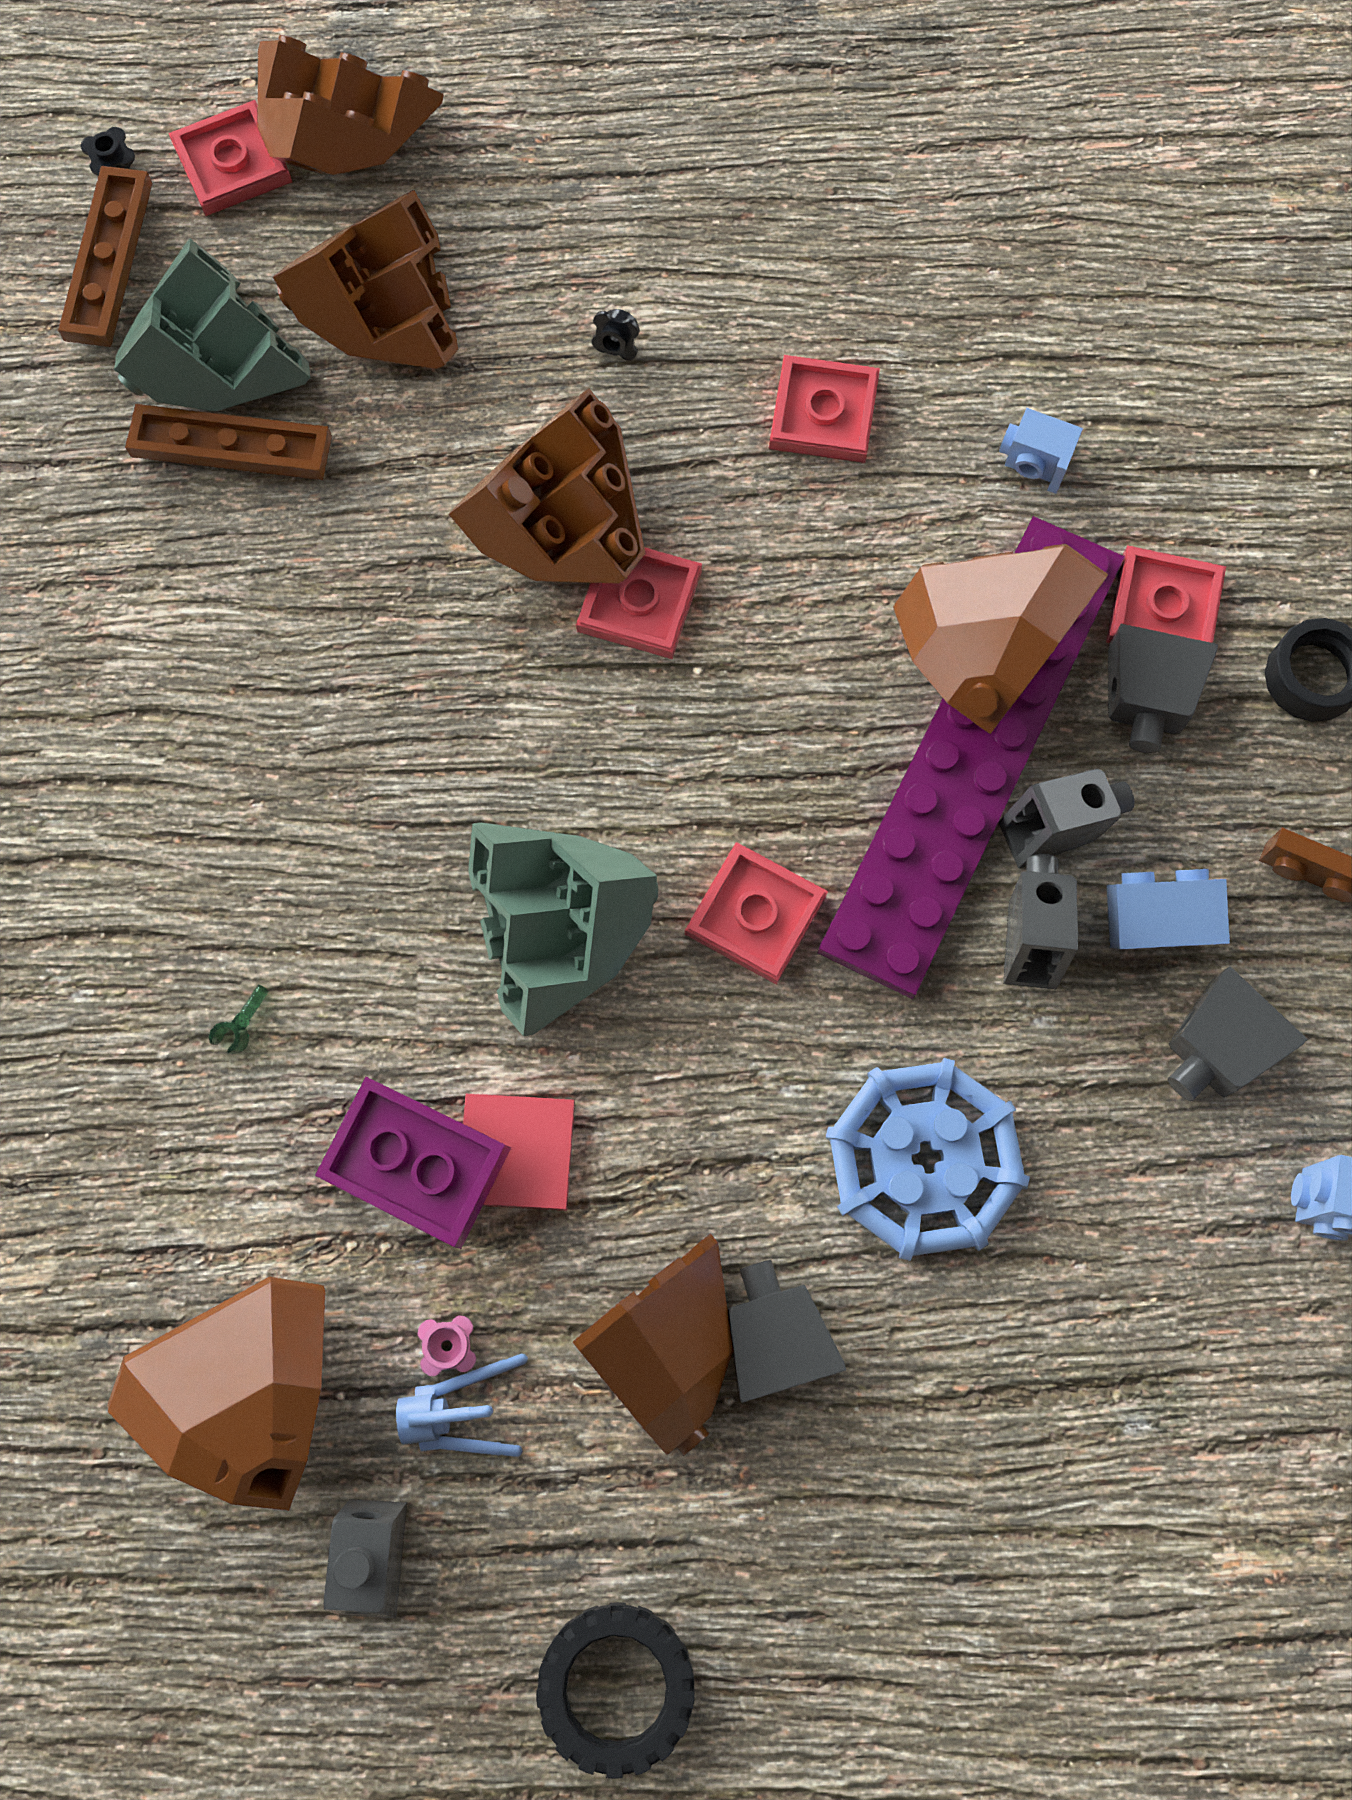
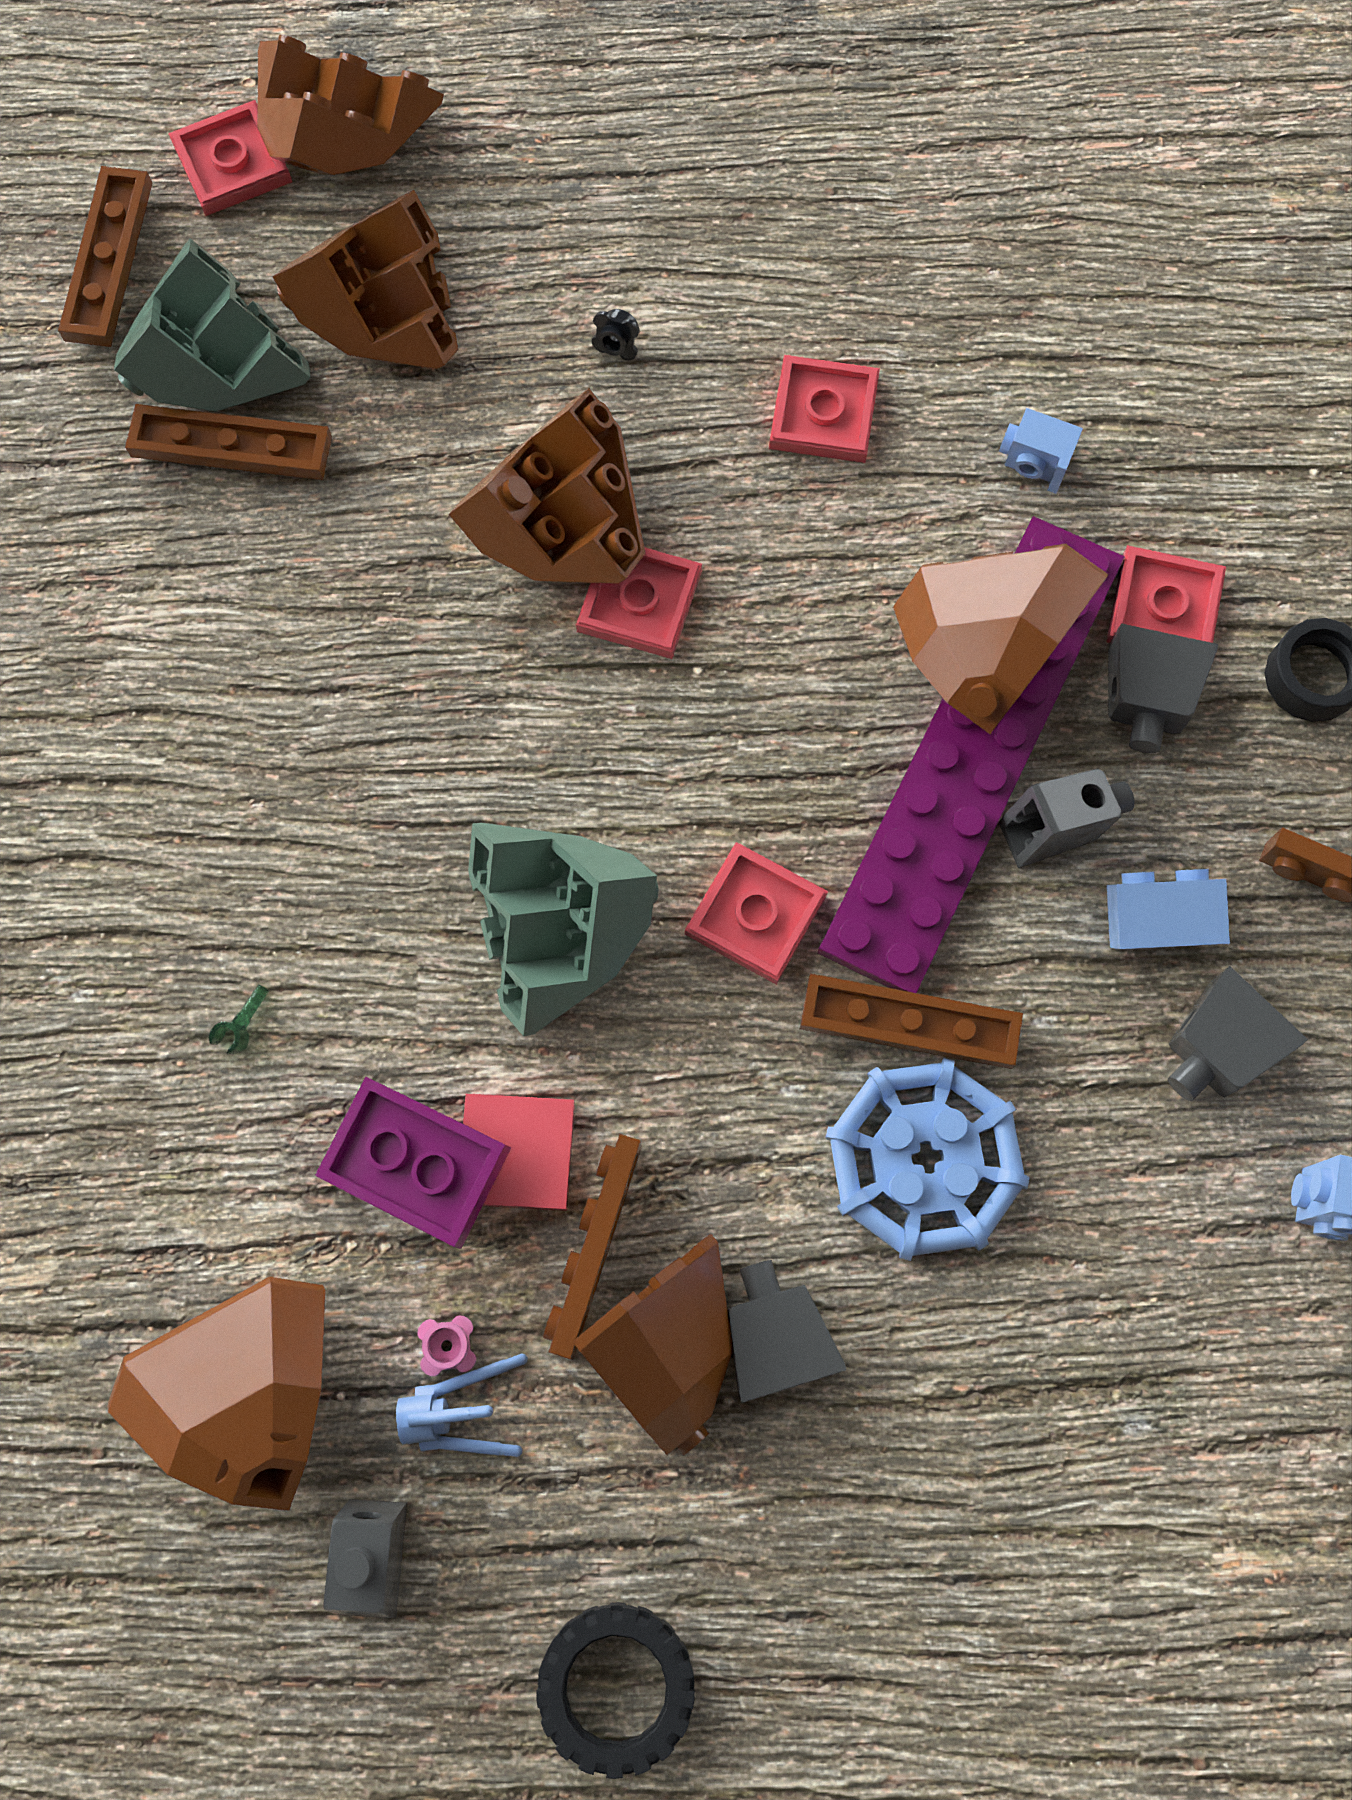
(108, 150): black plate -> none
(585, 1268): none -> dark orange plate
(911, 1021): none -> dark orange plate
(1041, 925): dark grey torso -> none

